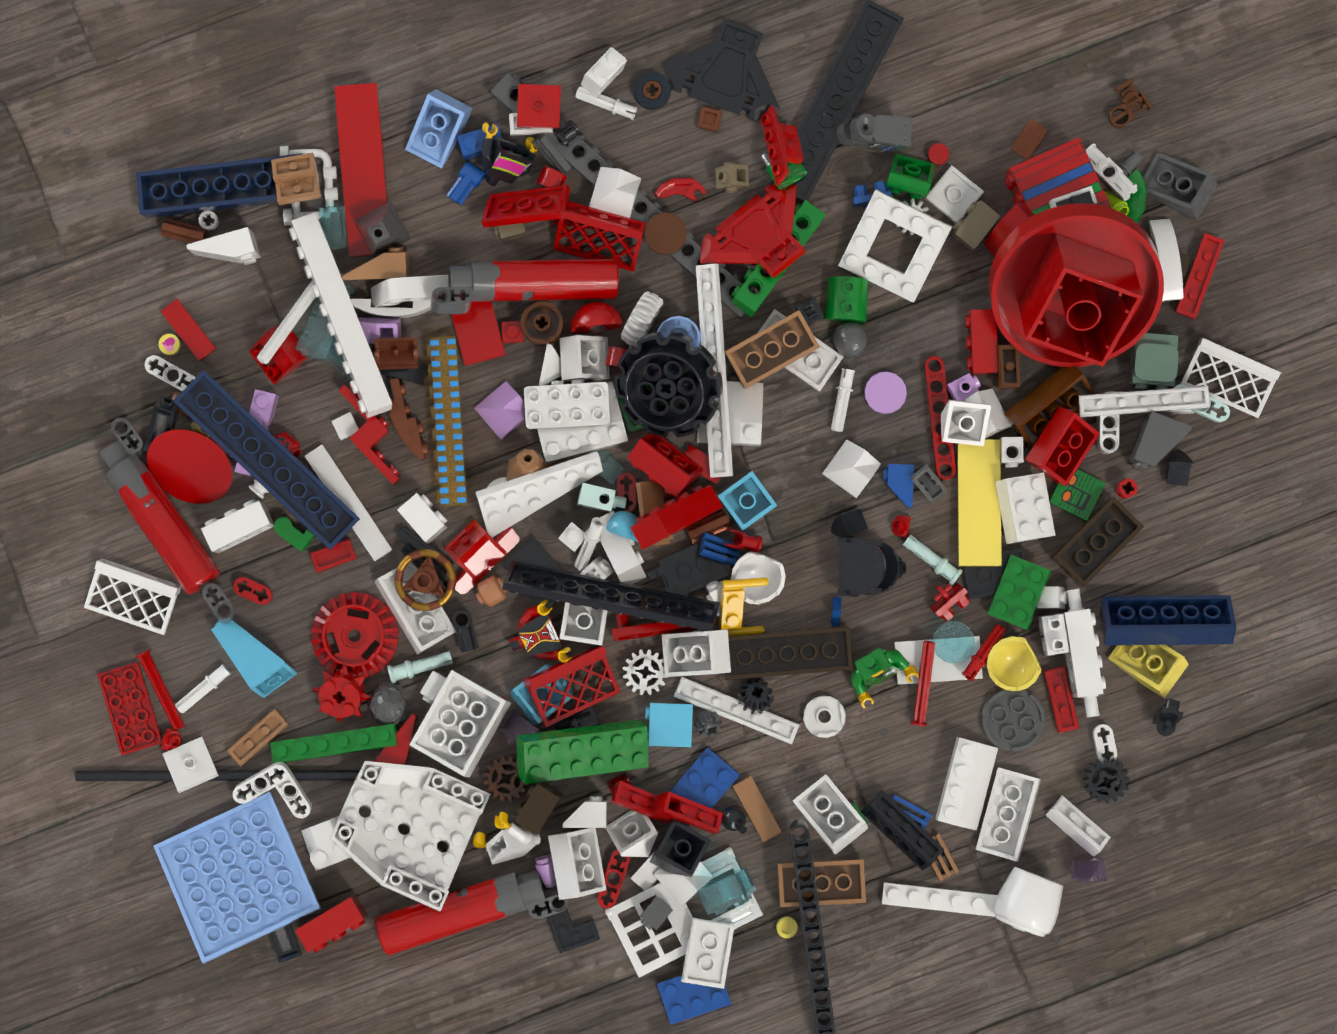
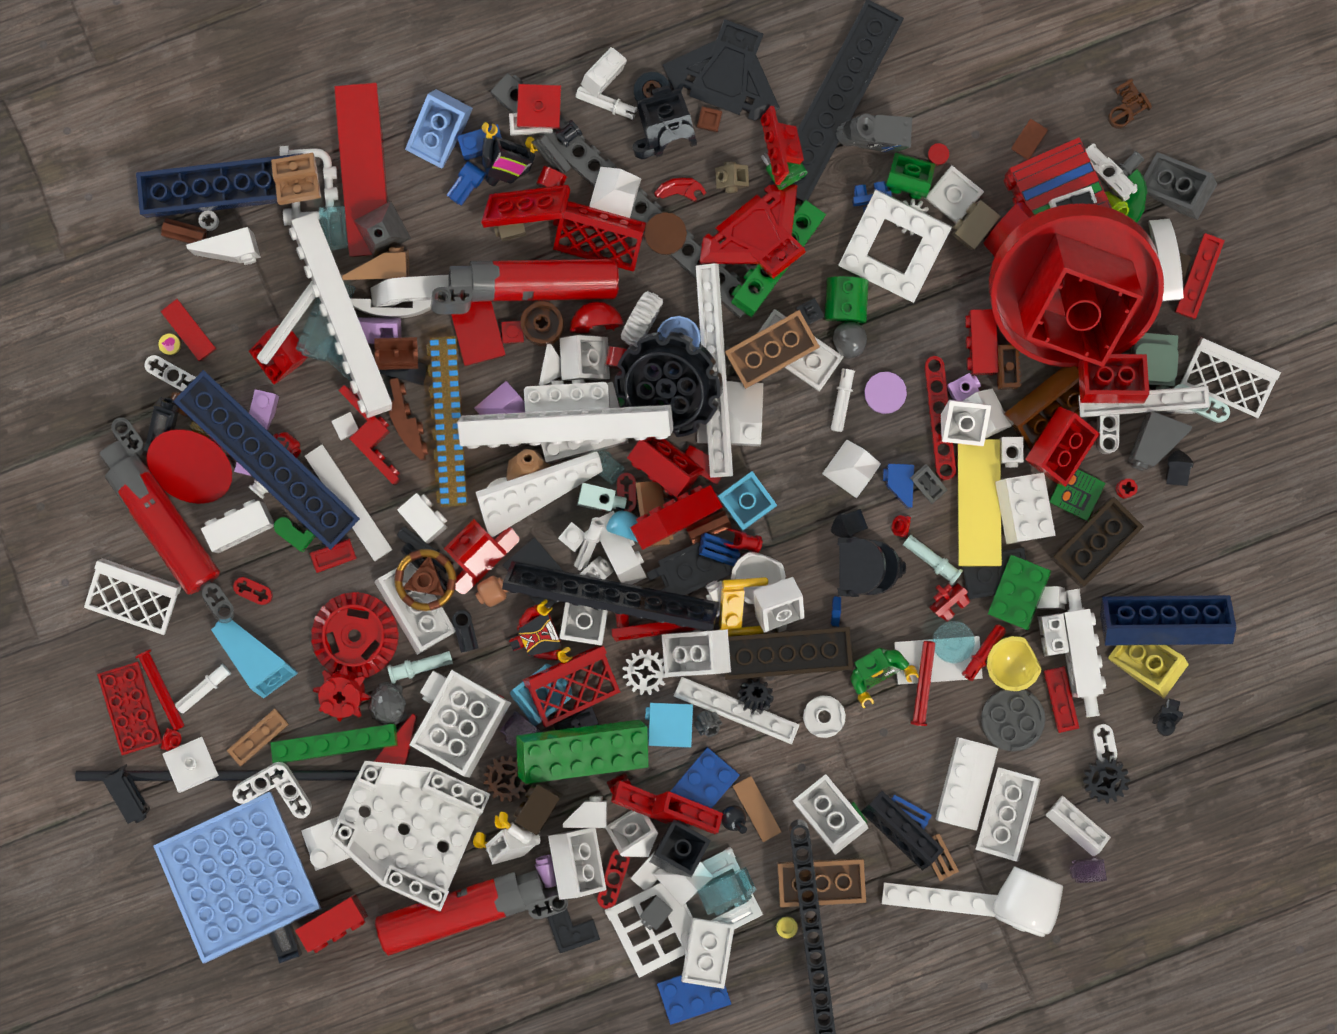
(126, 795): none -> black window
(565, 426): none -> white brick
(663, 120): none -> black animal
(778, 605): none -> white hinge
(1119, 381): none -> red brick

